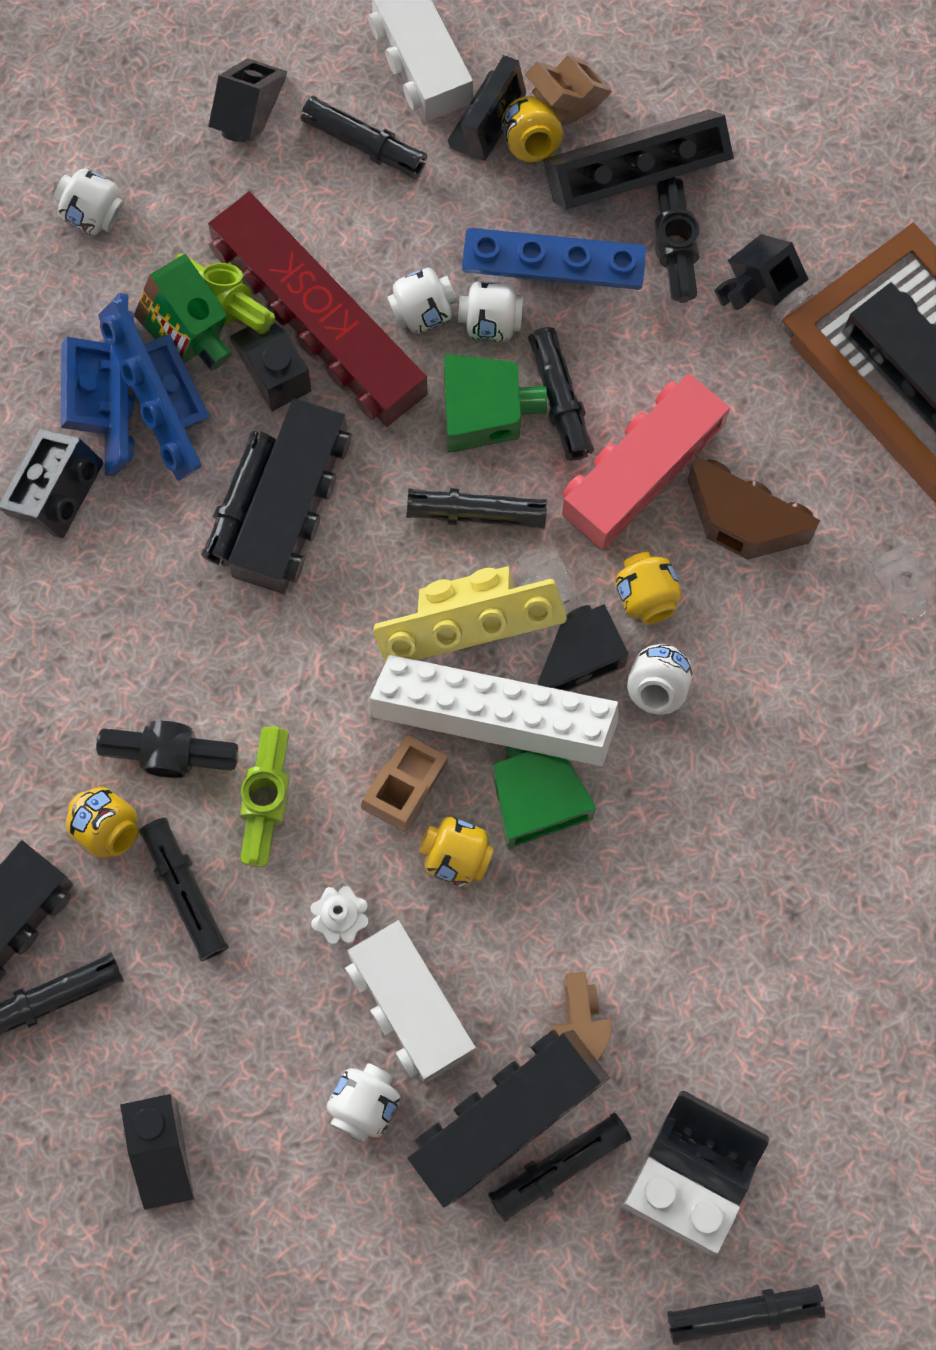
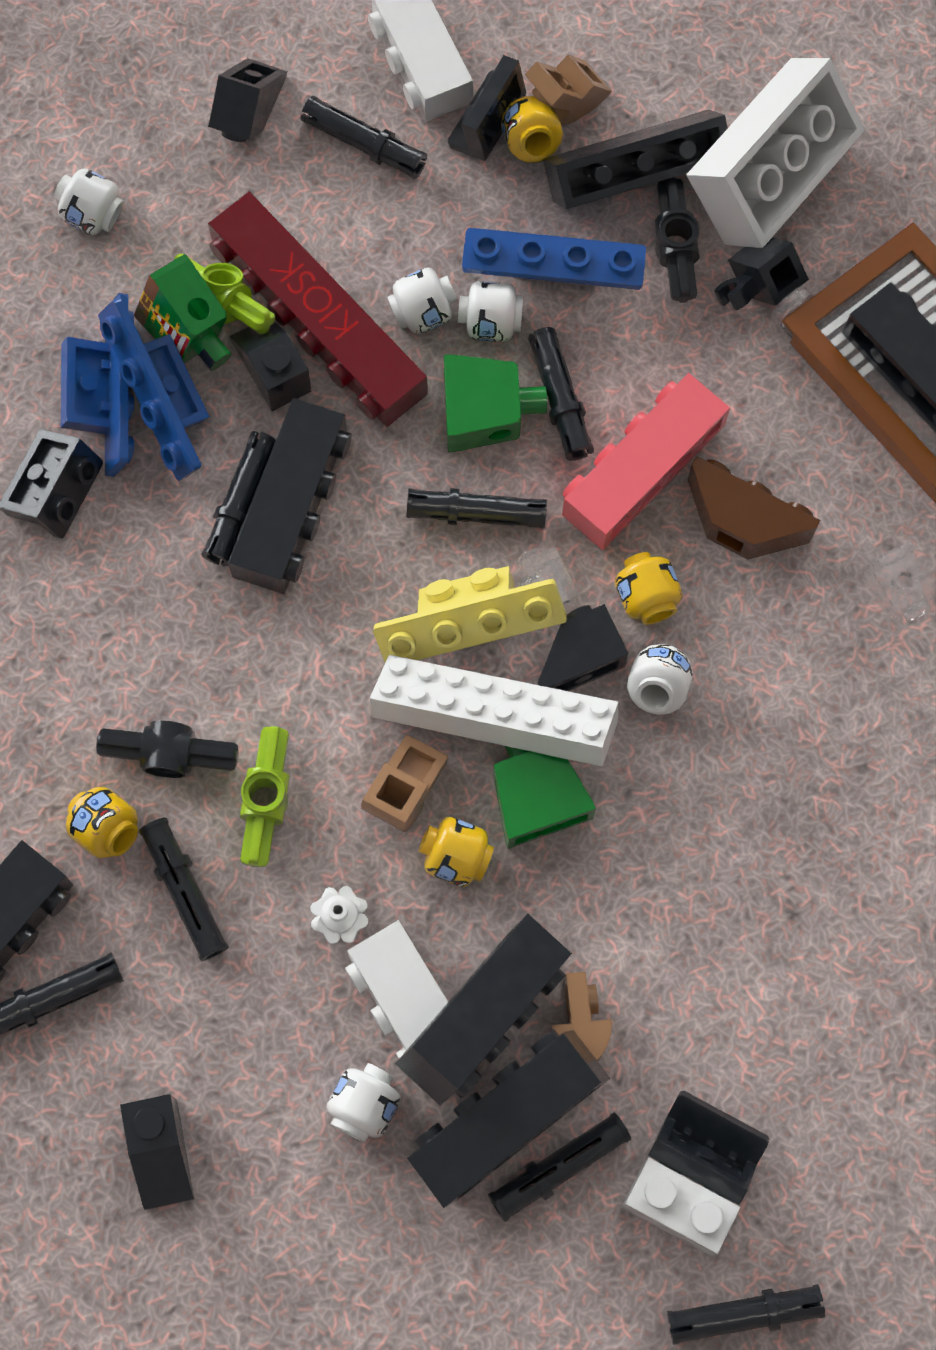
(483, 1010): none -> black brick
(776, 152): none -> white brick

